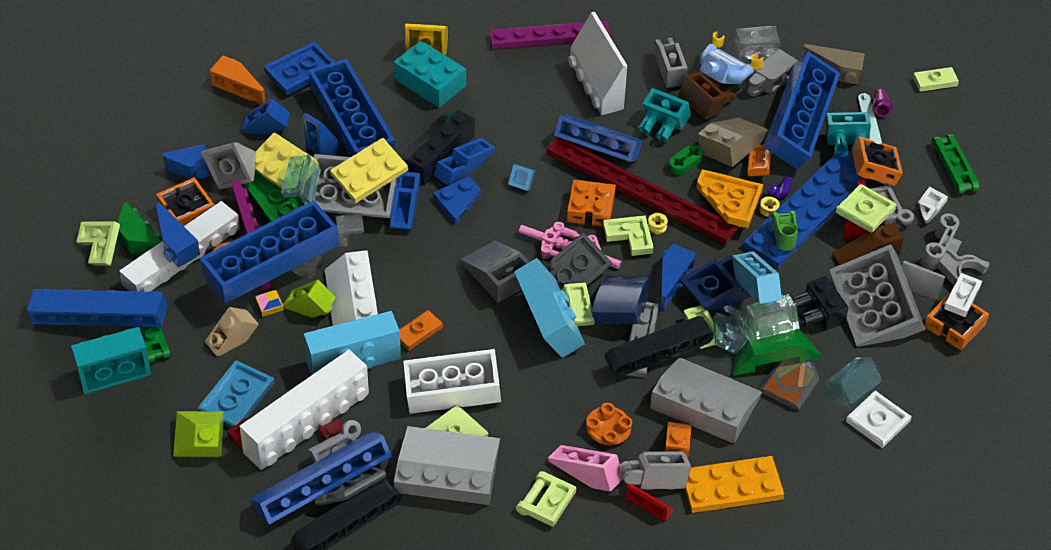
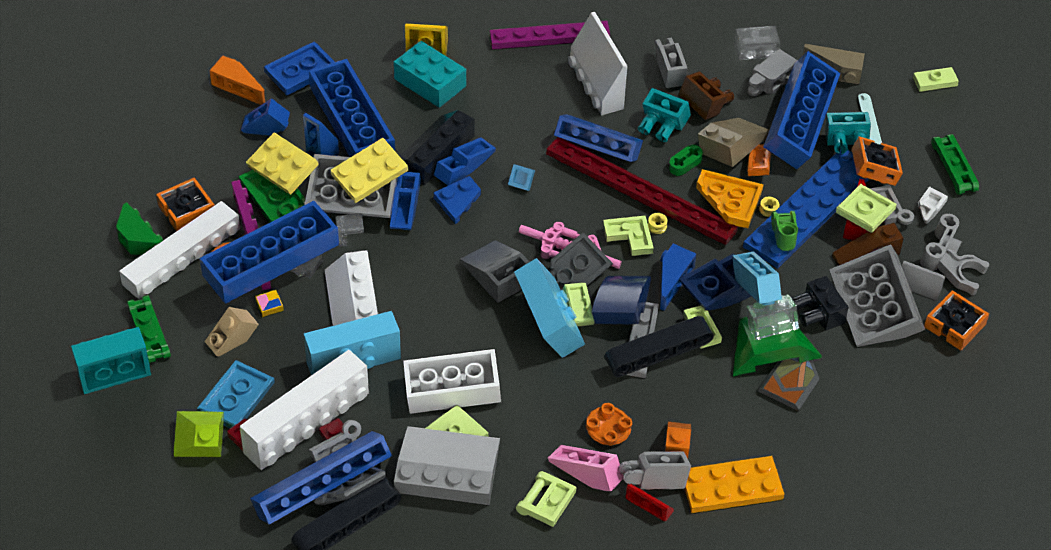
(97, 308): blue brick -> none
(102, 238): yellowish green plate -> none
(178, 242): blue slope -> none
(187, 163): blue slope -> none
(230, 164): light grey slope -> none
(301, 178): clear light blue panel -> none
(310, 299): lime slope -> none
(419, 330): orange plate -> none
(590, 202): orange piece -> none
(704, 399): light grey slope -> none
(725, 67): light blue torso -> none
(731, 330): clear light blue hinge -> none
(782, 191): dark purple arm -> none
(856, 378): clear light blue panel -> none
(878, 419): white tile -> none
(881, 104): magenta cone -> none
(963, 295): white plate -> none

